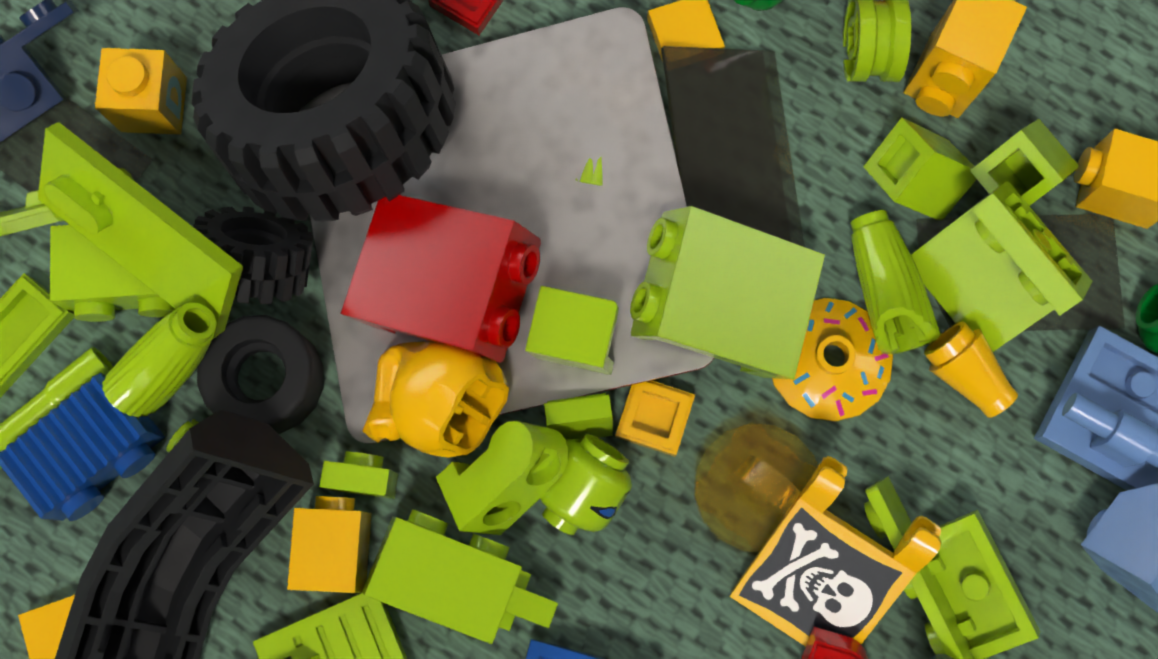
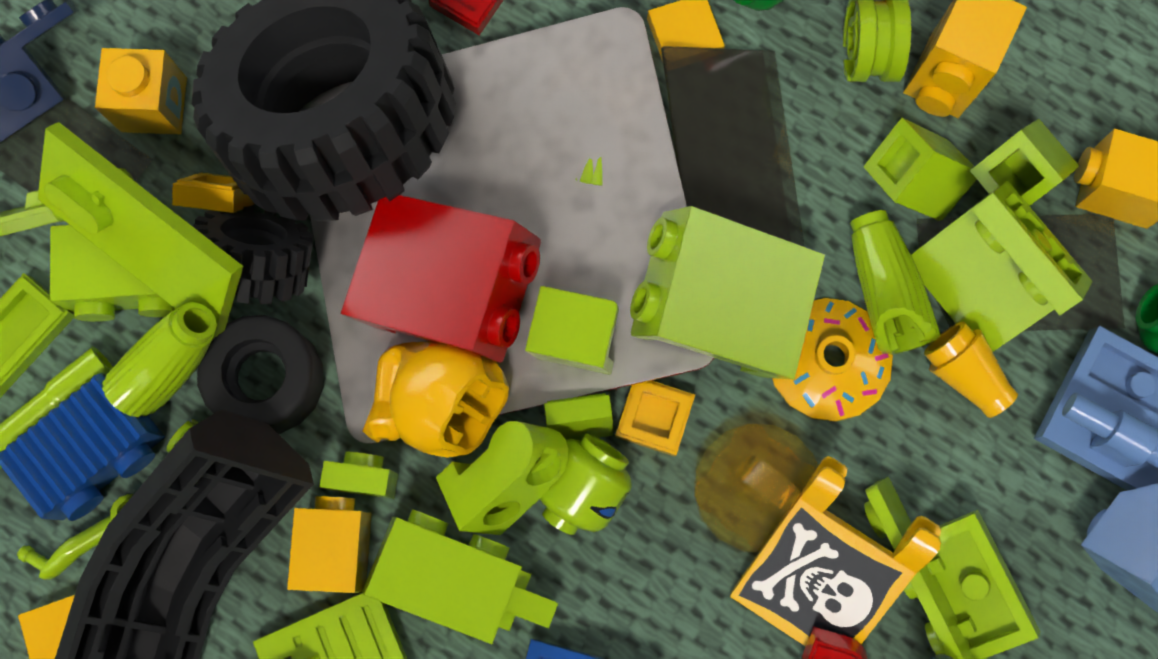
(72, 548): none -> lime piece
(209, 193): none -> yellow tile

